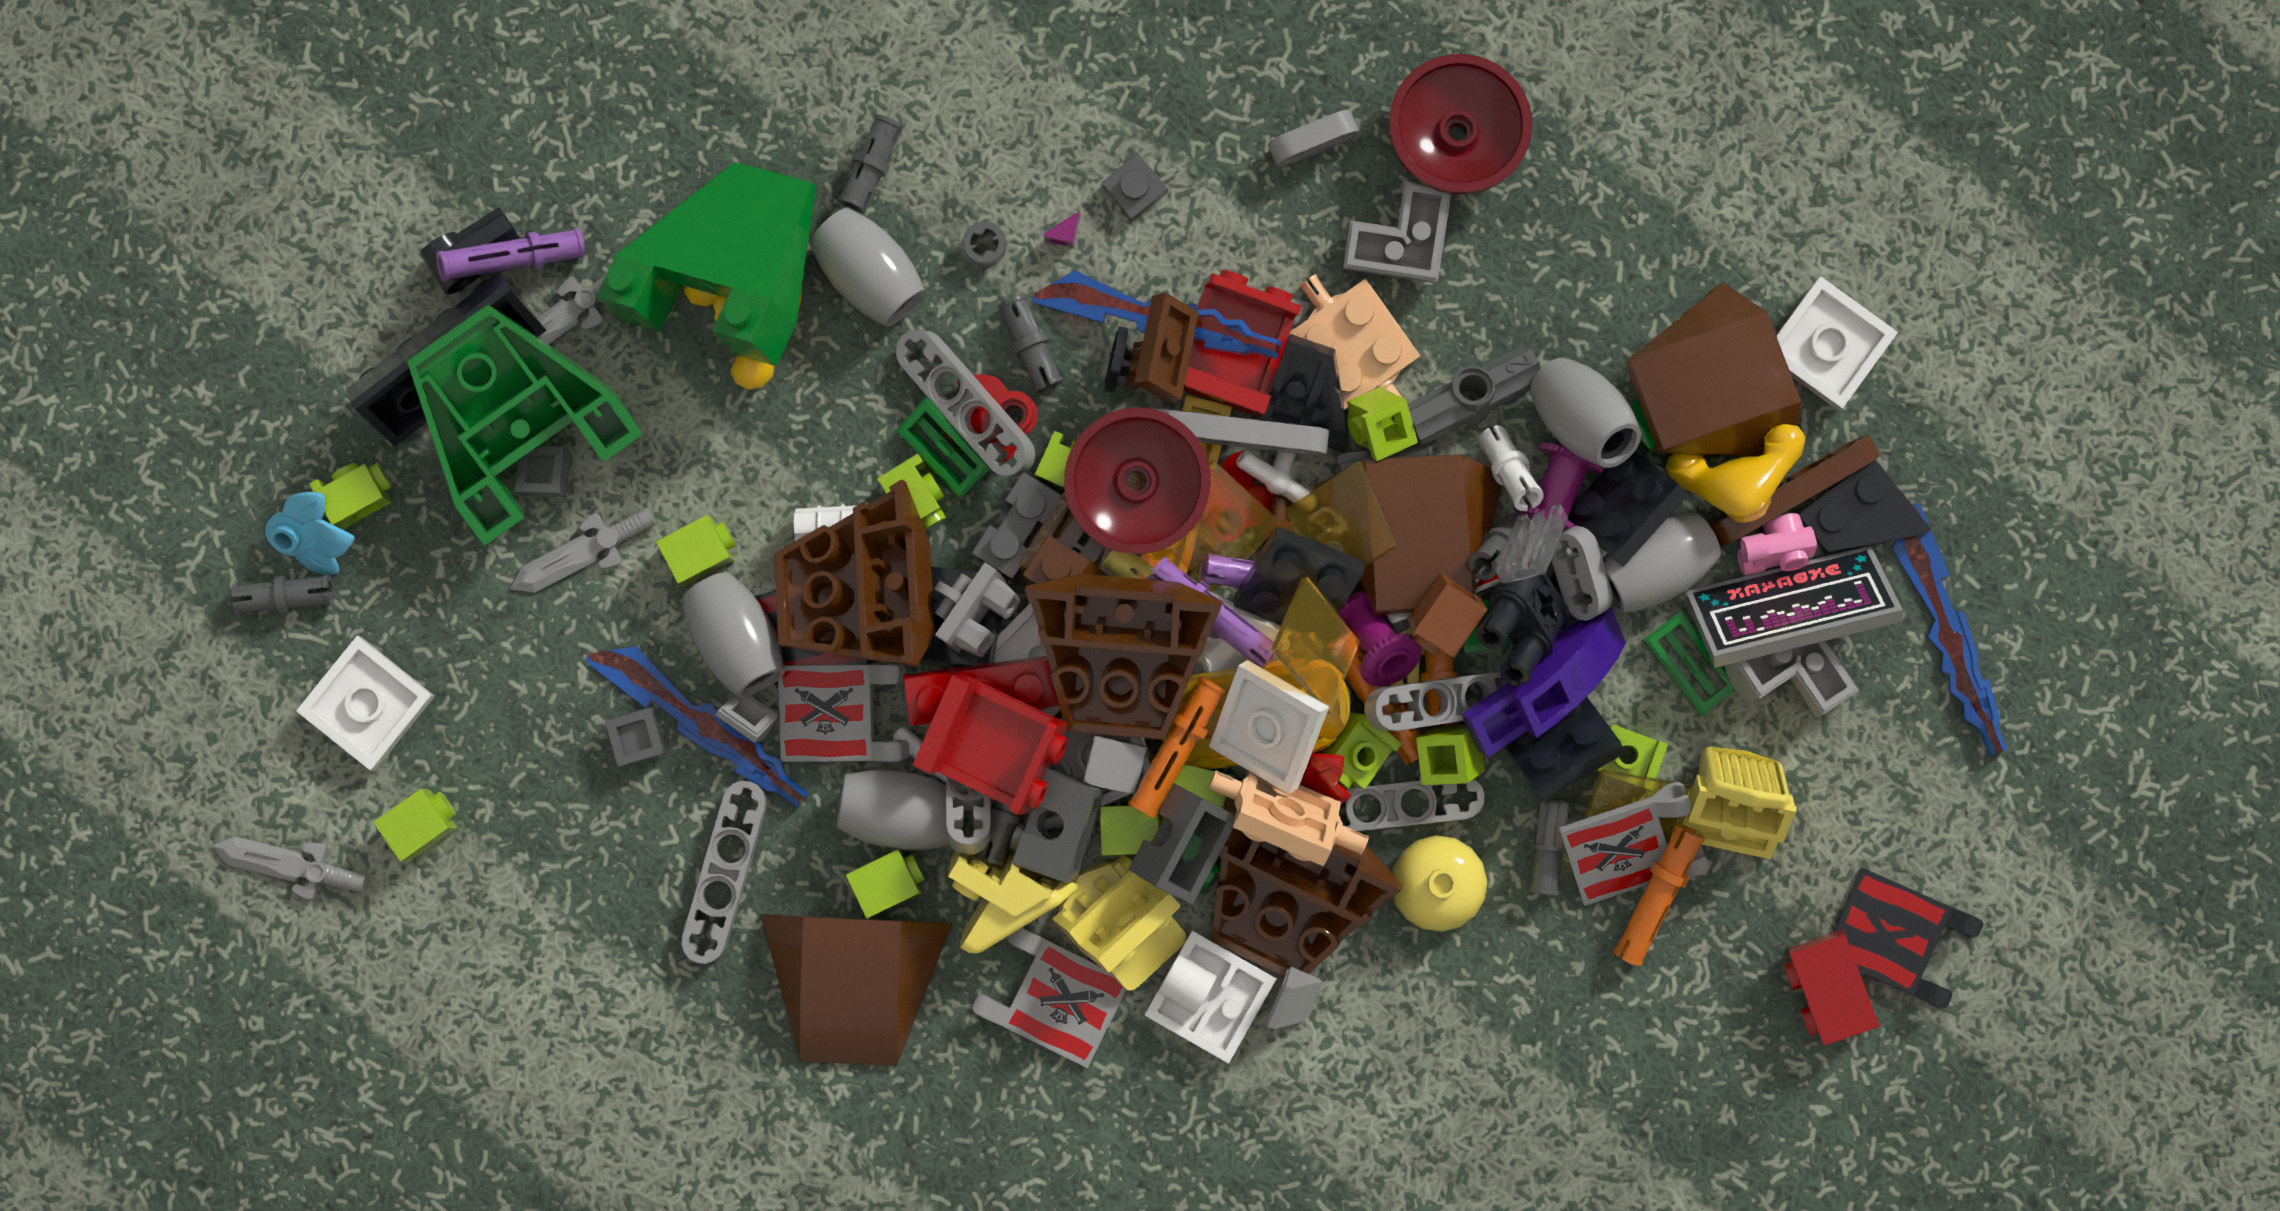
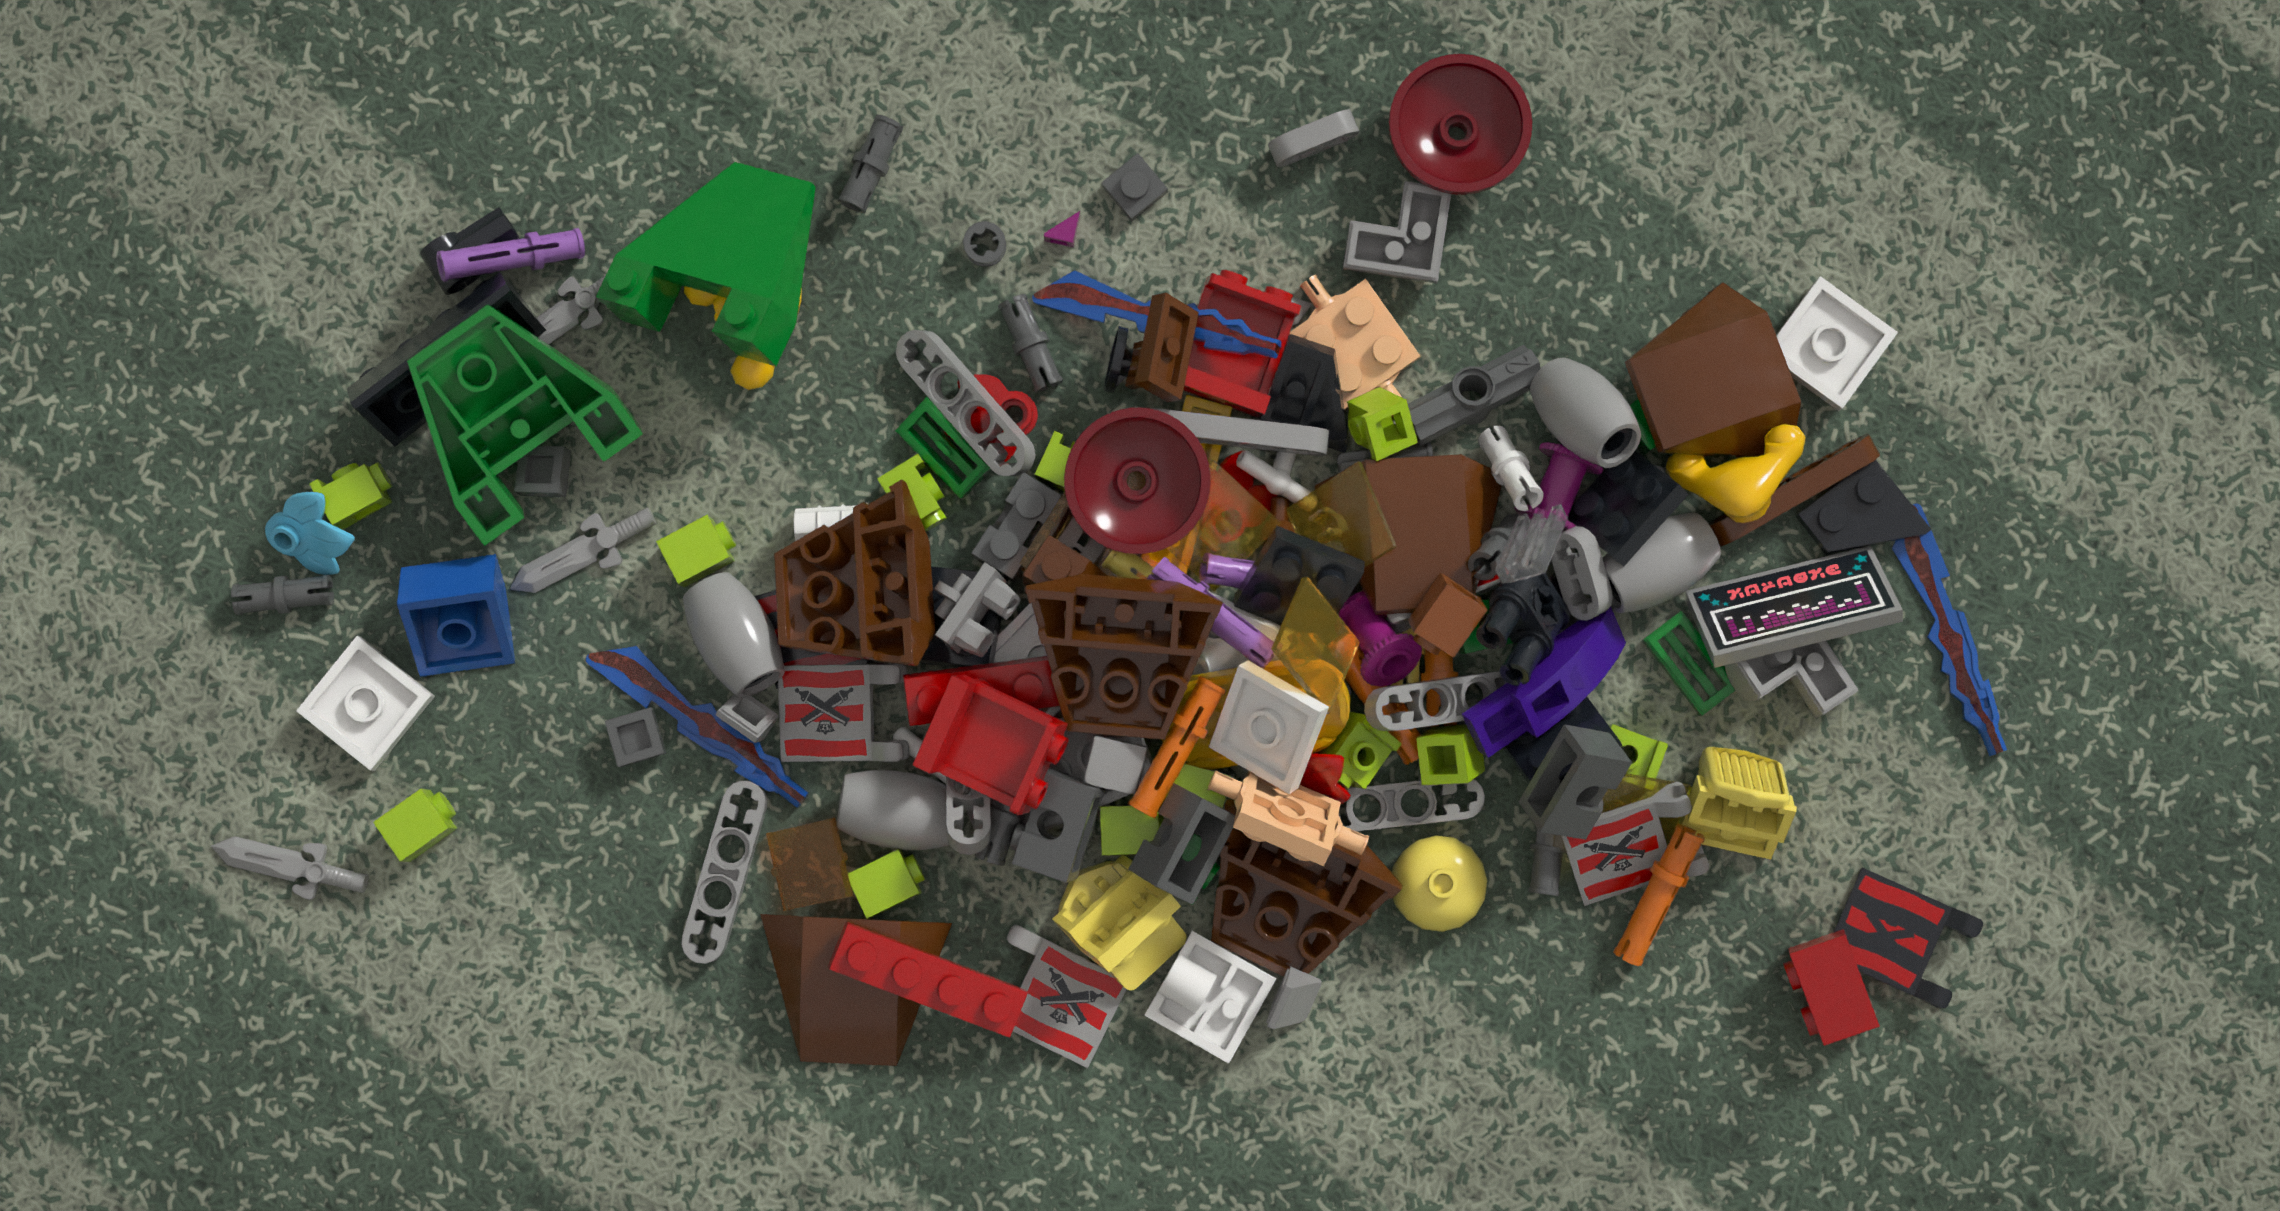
(456, 615): none -> blue slope
(809, 864): none -> clear orange piece
(867, 267): light grey piece -> none
(927, 979): none -> red plate
(1009, 900): light yellow piece -> none
(1576, 802): none -> dark grey brick
(1783, 544): bright pink plate -> none

